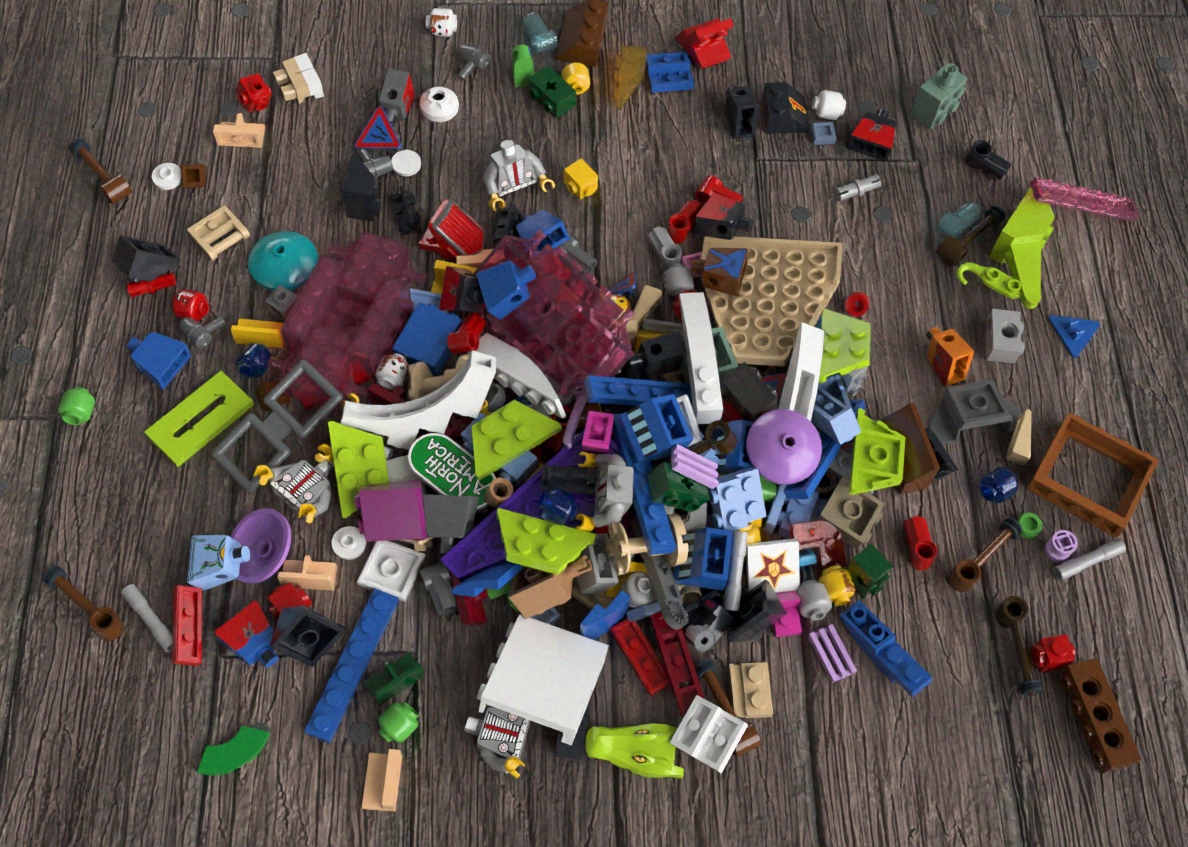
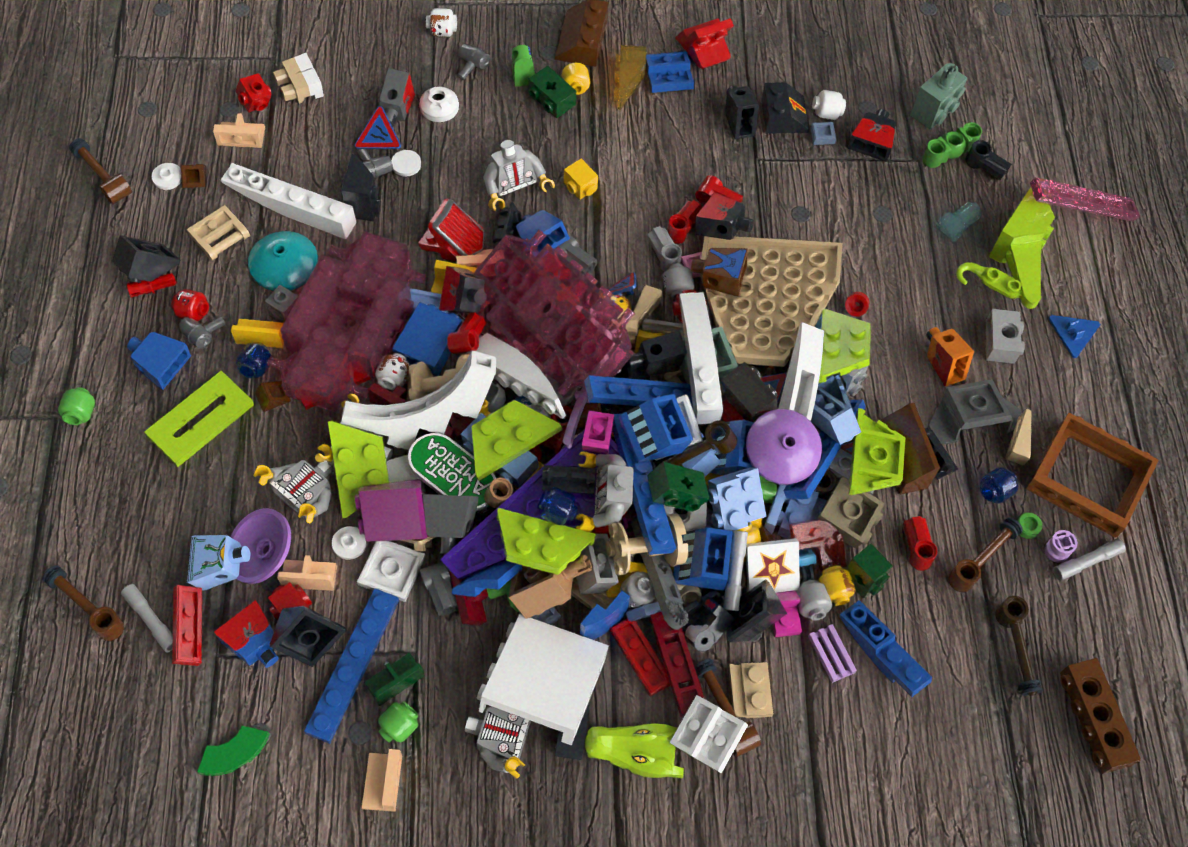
(277, 424): dark grey bar -> none
(292, 201): none -> white slope
(410, 218): black hinge -> none
(505, 287): blue torso -> none
(541, 37): clear light blue piece -> none
(694, 466): lavender tile -> none
(857, 187): light grey pin -> none
(951, 145): none -> bright green piece
(954, 250): dark brown piece -> none
(1052, 653): red brick -> none

